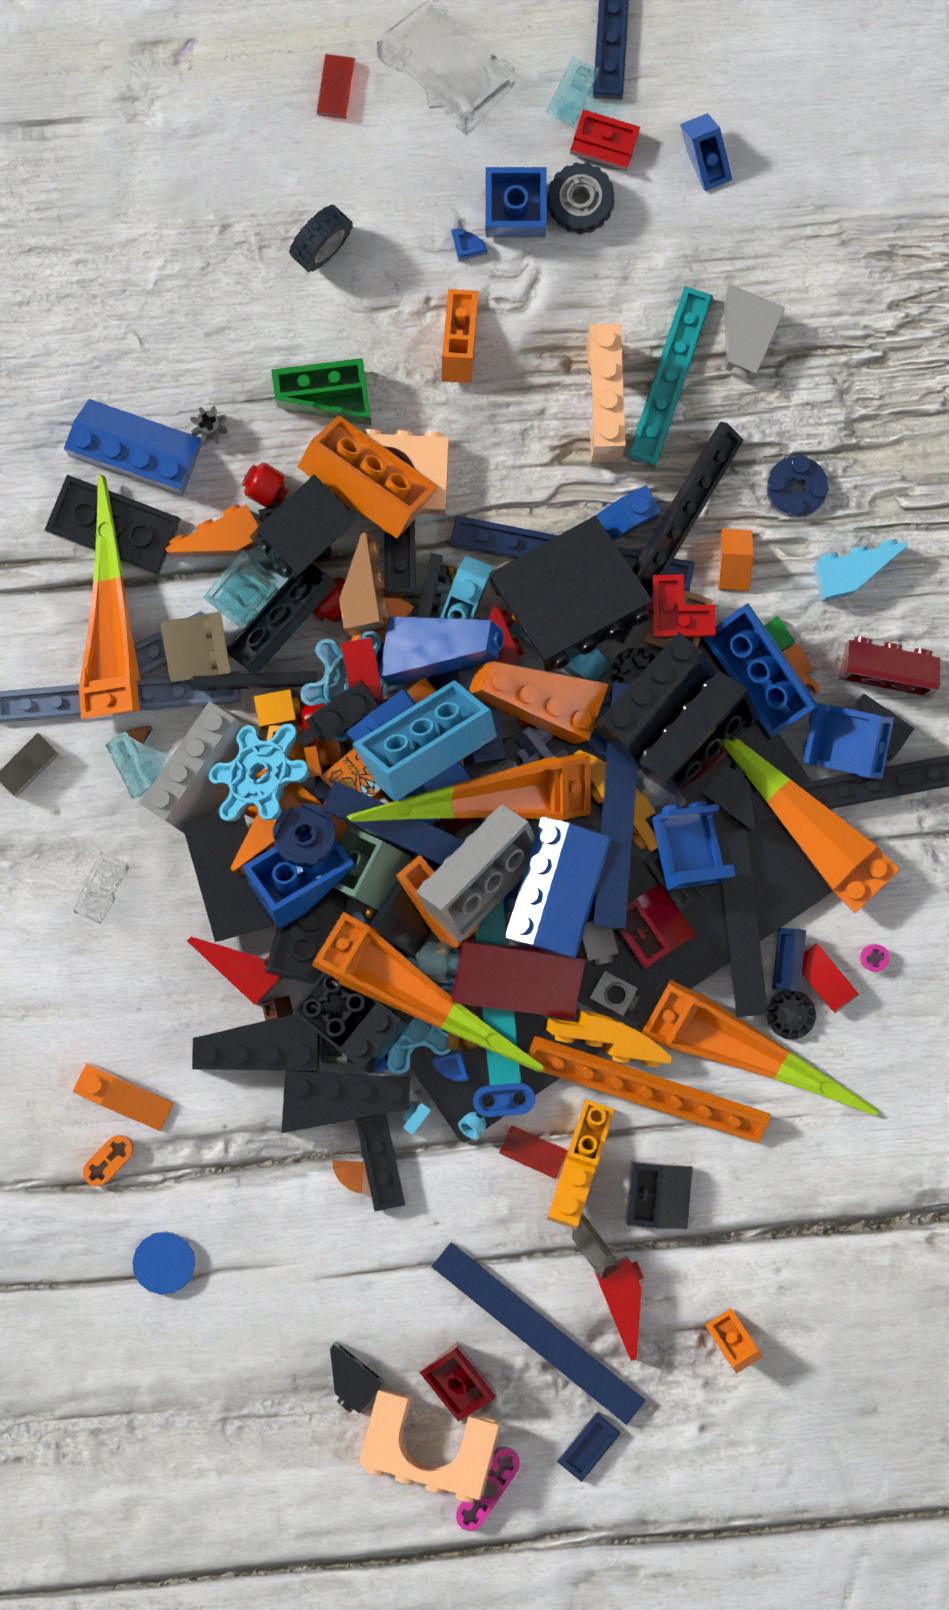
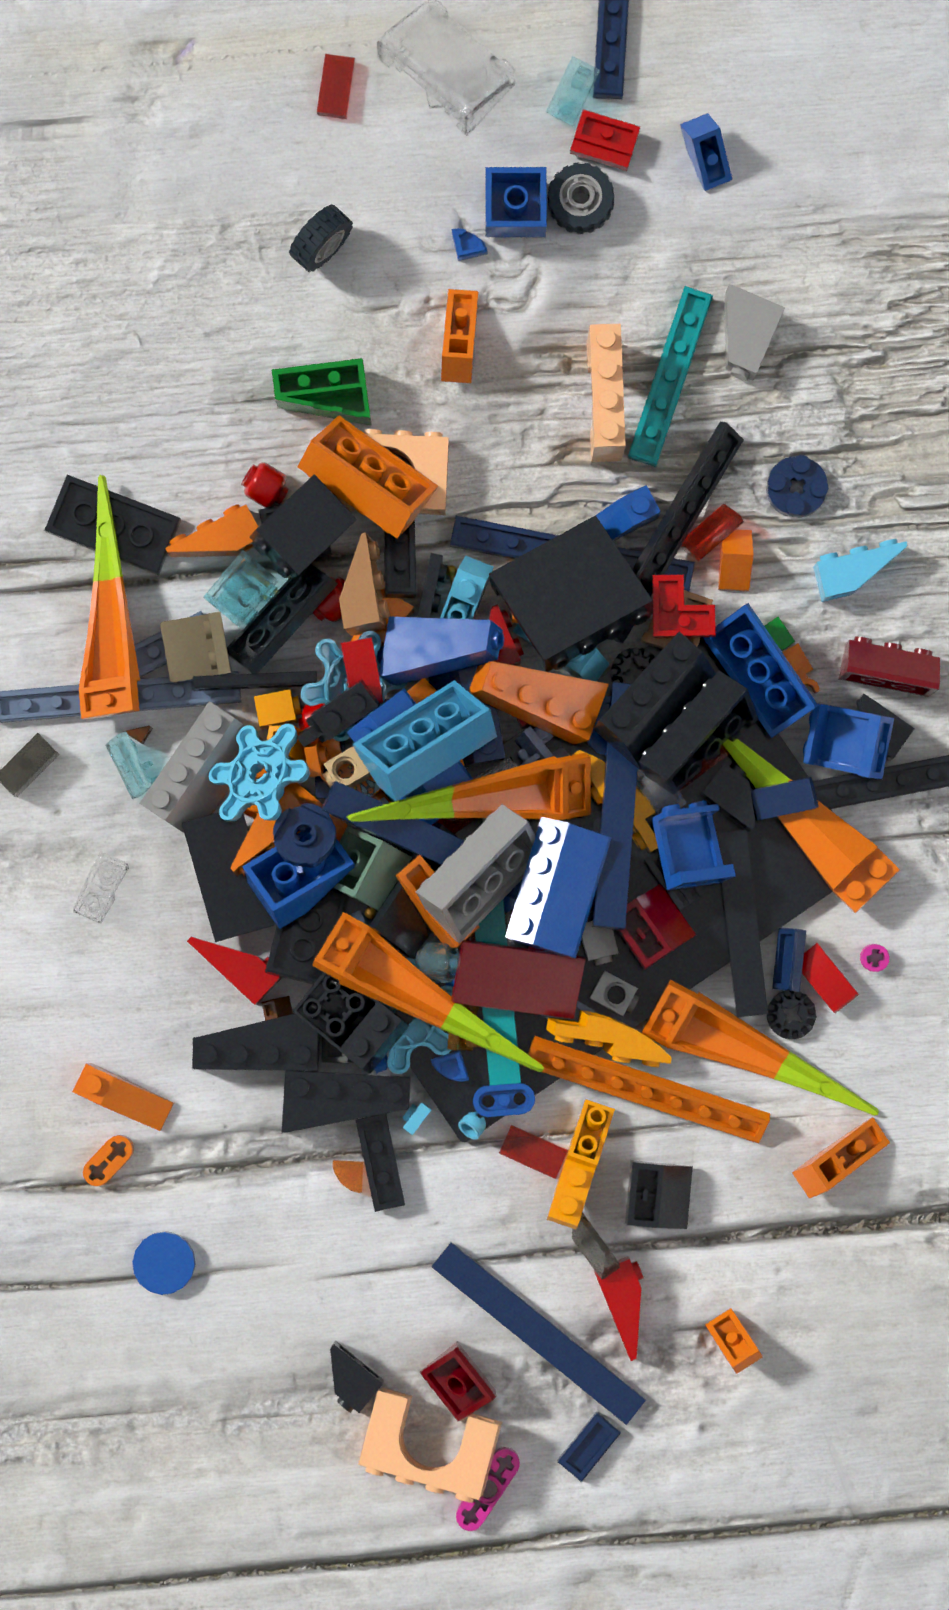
(133, 446): blue slope -> none
(214, 419): dark grey gear -> none
(347, 757): none -> tan brick
(711, 532): none -> clear red tile
(784, 798): none -> dark blue tile
(840, 1158): none -> orange slope

